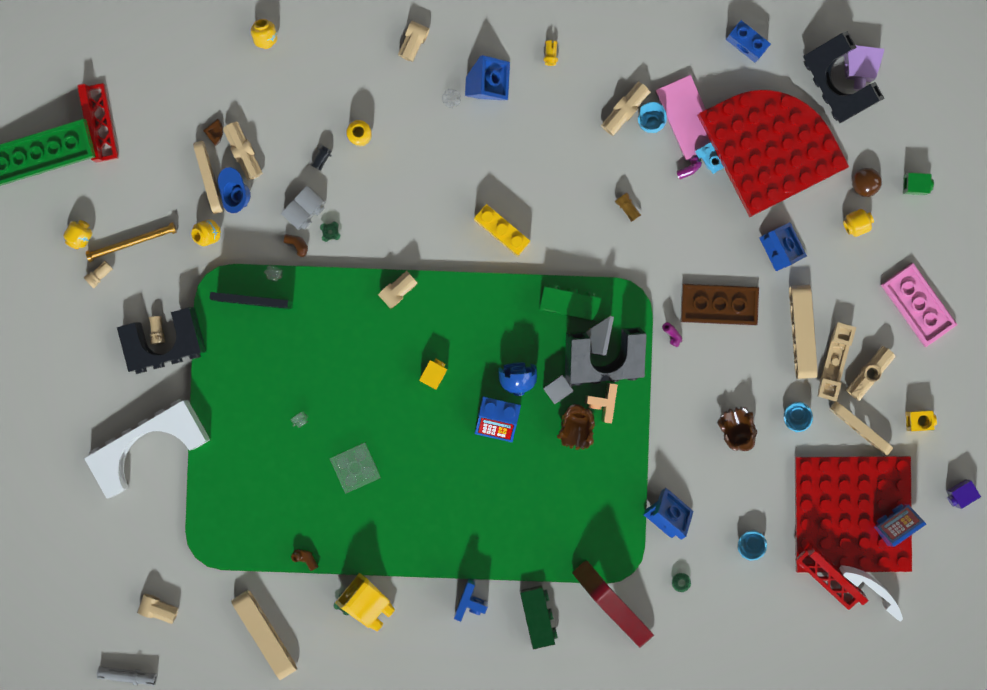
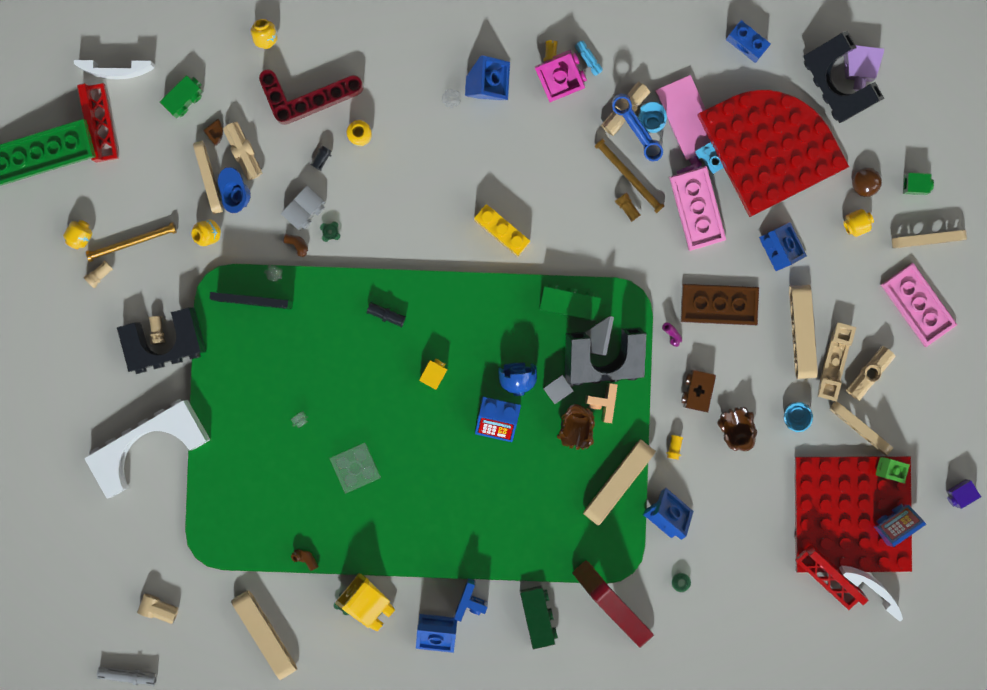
(137, 68): none -> white slope
(182, 96): none -> green brick
(308, 99): none -> dark red beam
(386, 314): none -> black pin
(394, 292): tan piece -> none
(415, 36): tan piece -> none
(436, 633): none -> blue bracket
(561, 75): none -> dark pink plate
(588, 58): none -> medium azure axle
(619, 482): none -> tan beam
(629, 175): none -> pearl gold bar
(637, 127): none -> blue piece
(675, 447): none -> yellow pin
(697, 208): none -> bright pink tile
(703, 400): none -> reddish brown brick
(752, 545): medium azure hair -> none
(892, 469): none -> bright green slope
(912, 420): yellow brick -> none
(927, 239): none -> tan beam

